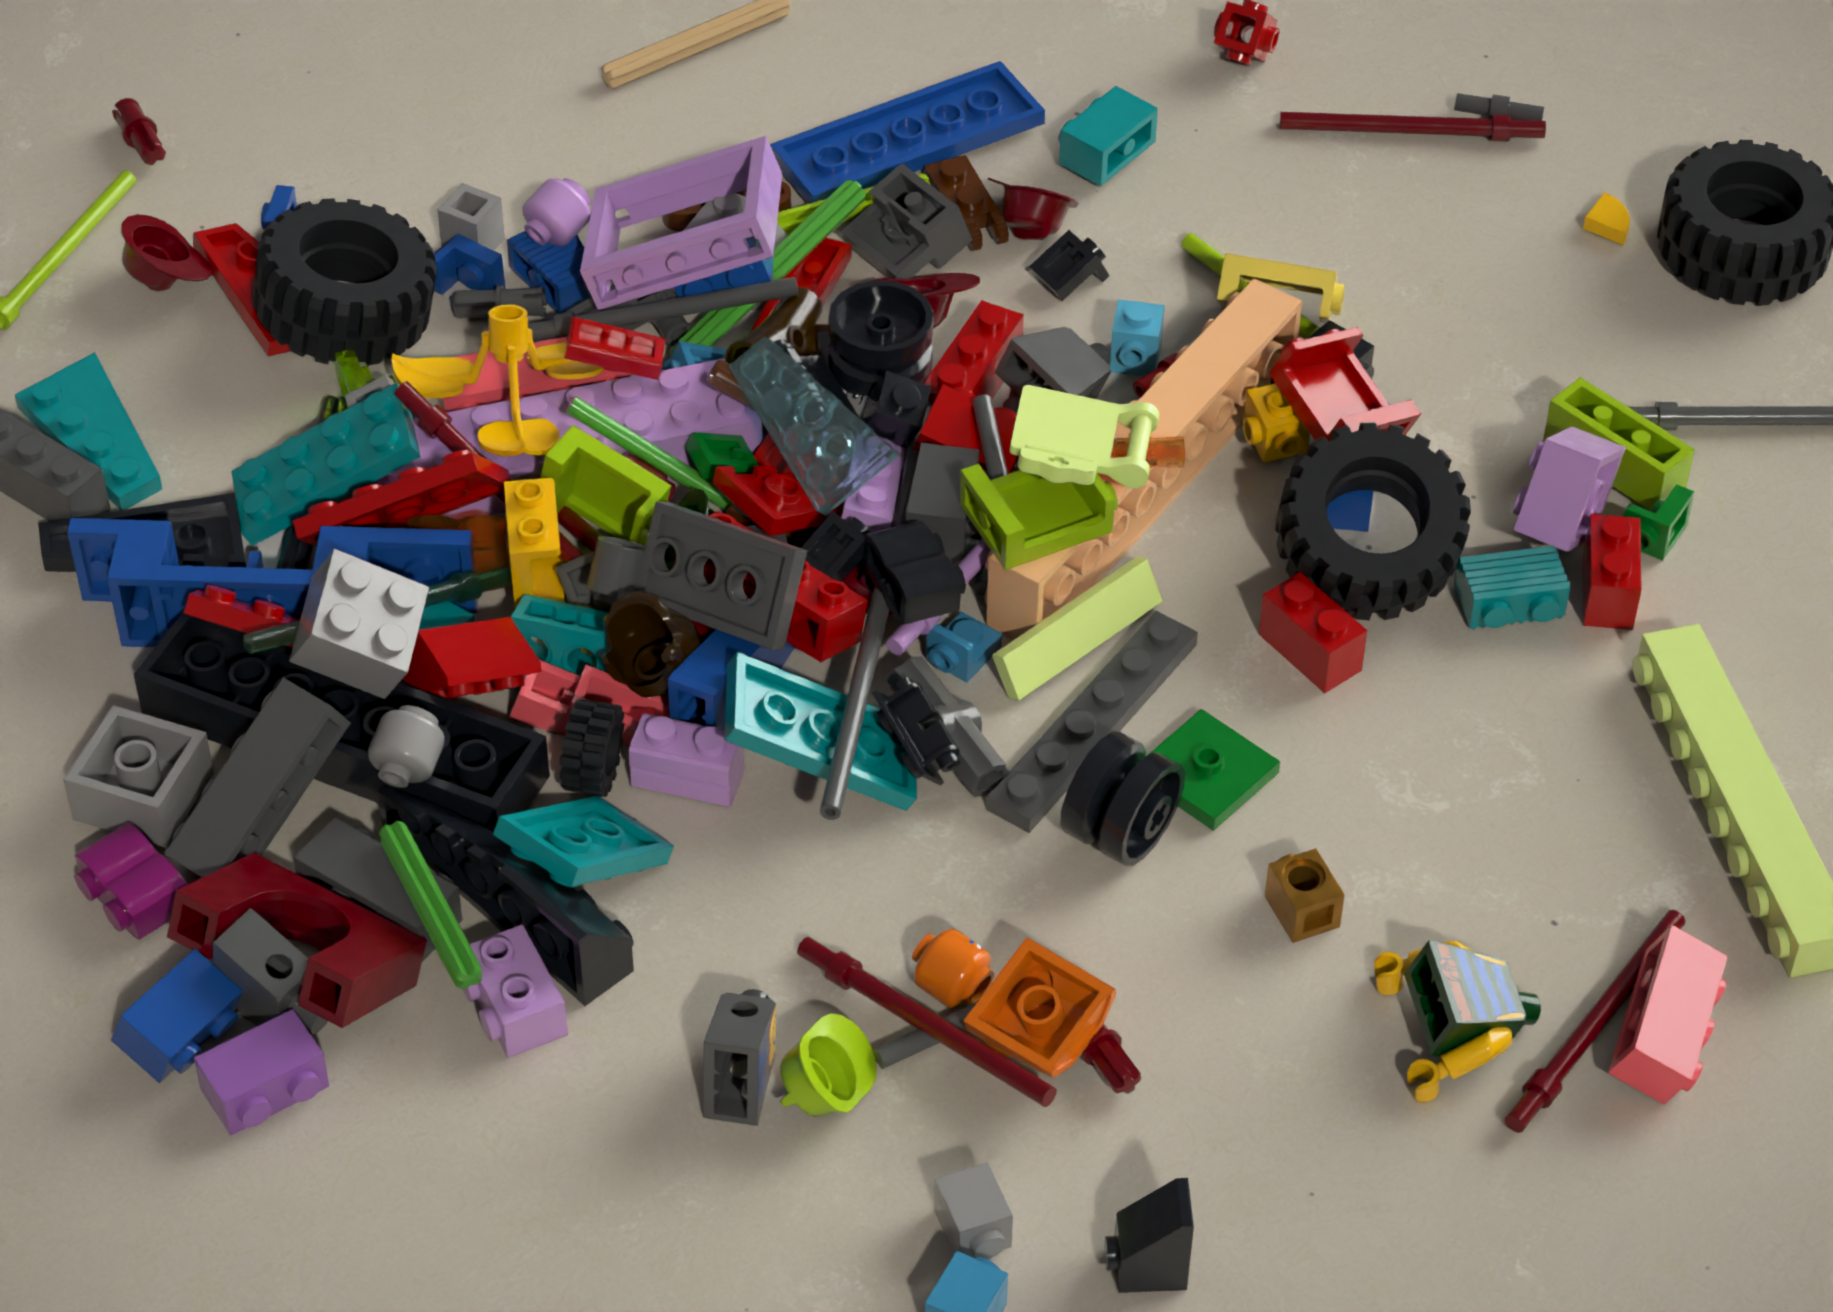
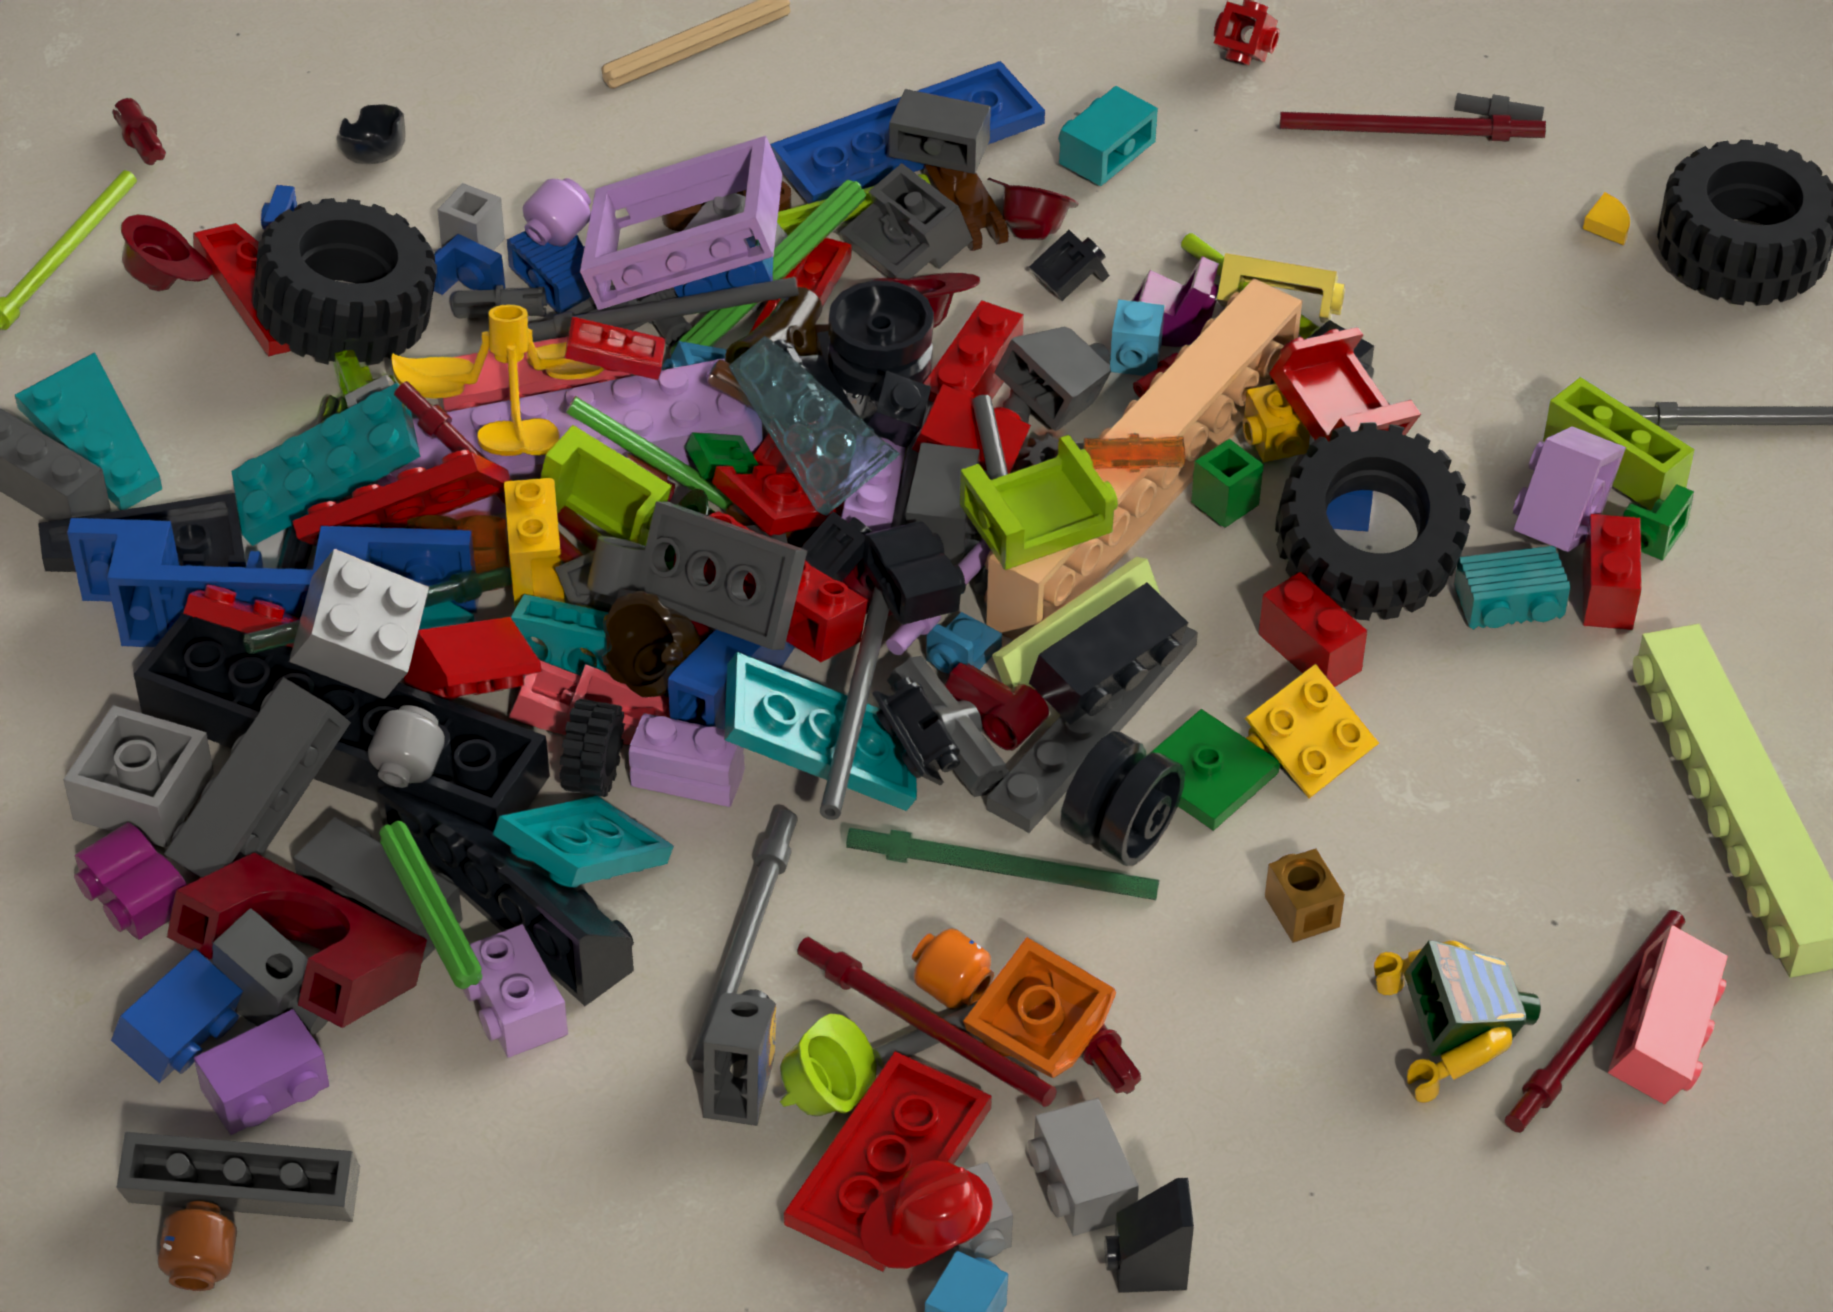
(197, 1246): none -> dark orange head
(239, 1176): none -> dark grey brick
(374, 136): none -> black hair
(772, 861): none -> dark grey bar
(901, 847): none -> clear green bar
(901, 1121): none -> red plate
(926, 1215): none -> red piece
(939, 131): none -> dark grey brick
(1005, 713): none -> dark red piece
(1073, 437): yellowish green piece -> none
(1083, 1166): none -> light grey brick
(1109, 654): none -> black brick
(1186, 305): none -> magenta brick
(1227, 483): none -> green brick
(1310, 731): none -> yellow hinge

